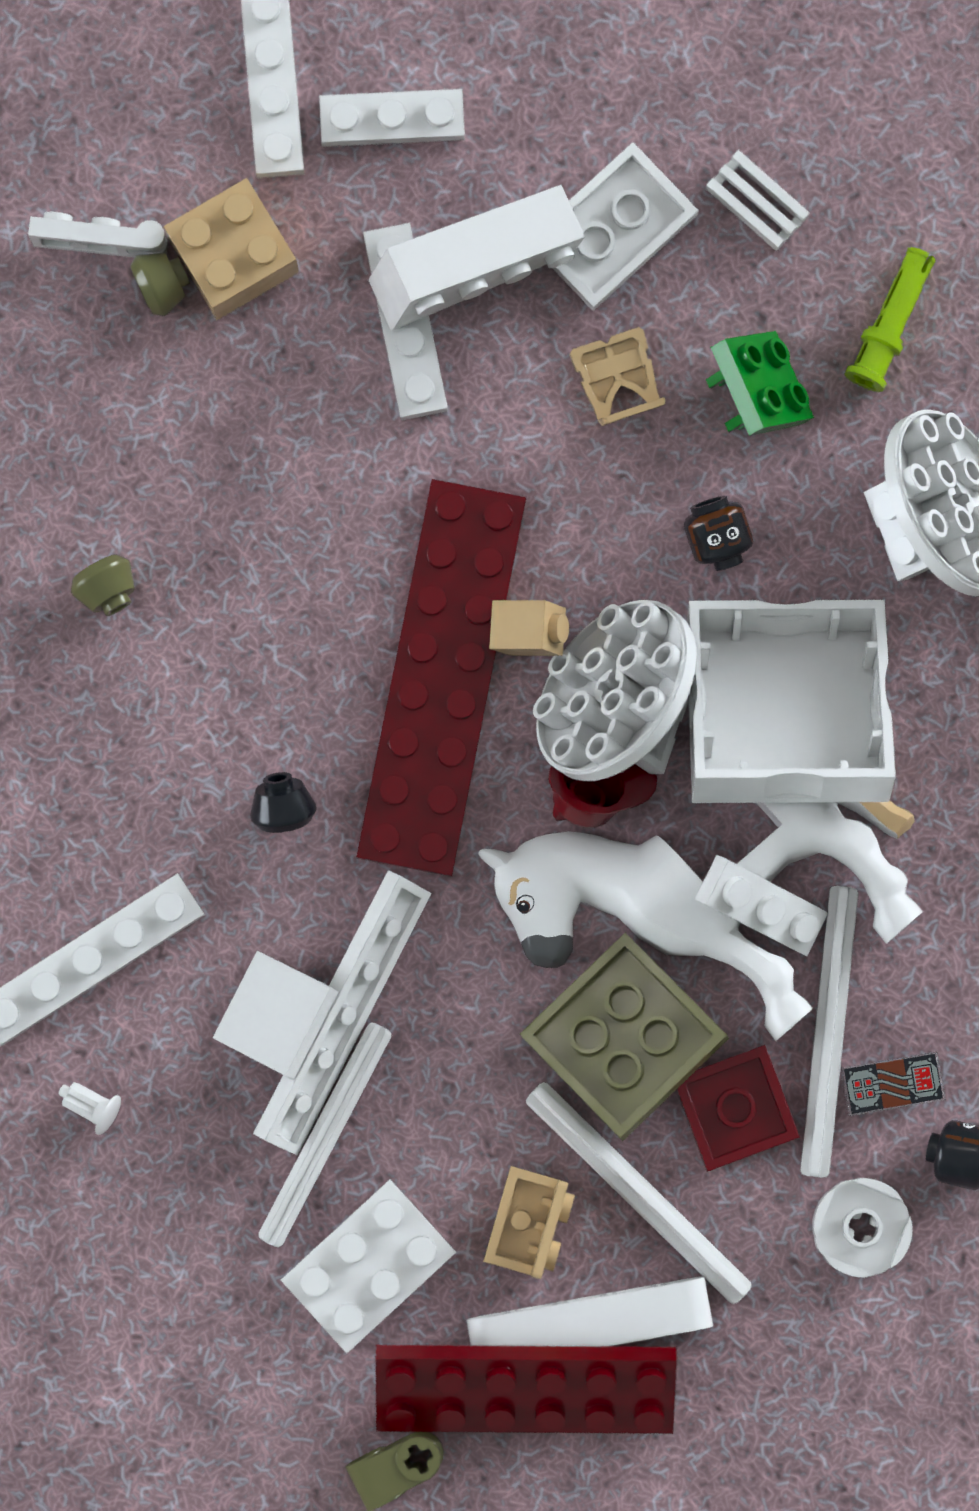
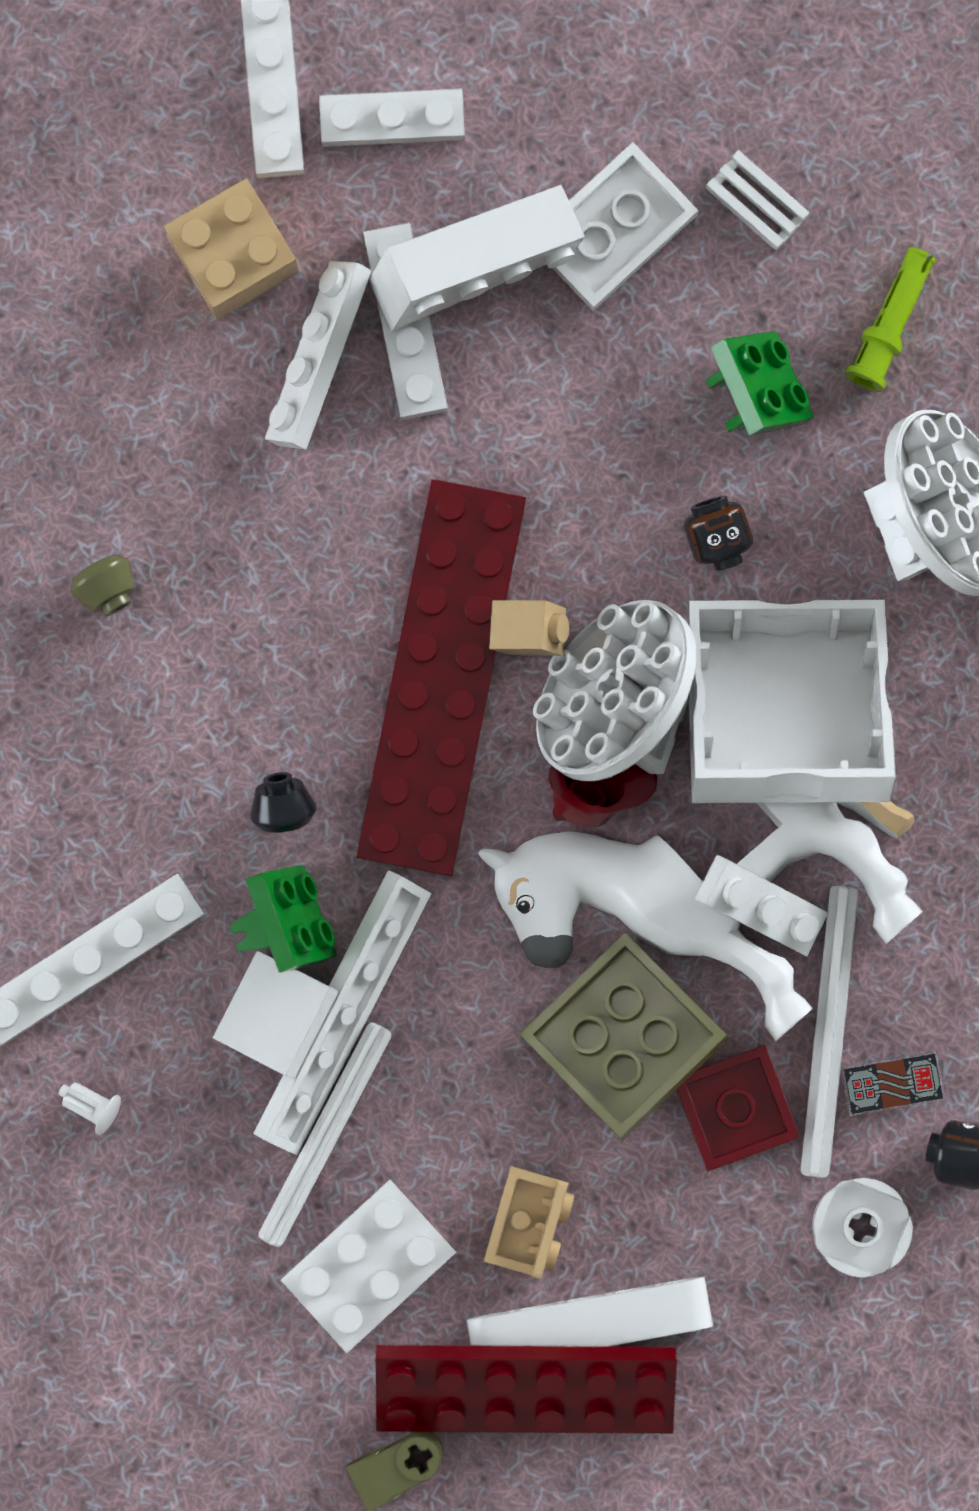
(100, 236): white plate -> none
(160, 281): olive cone -> none
(286, 919): none -> green plate
(317, 354): none -> white plate
(613, 365): tan piece -> none
(638, 1193): white axle -> none

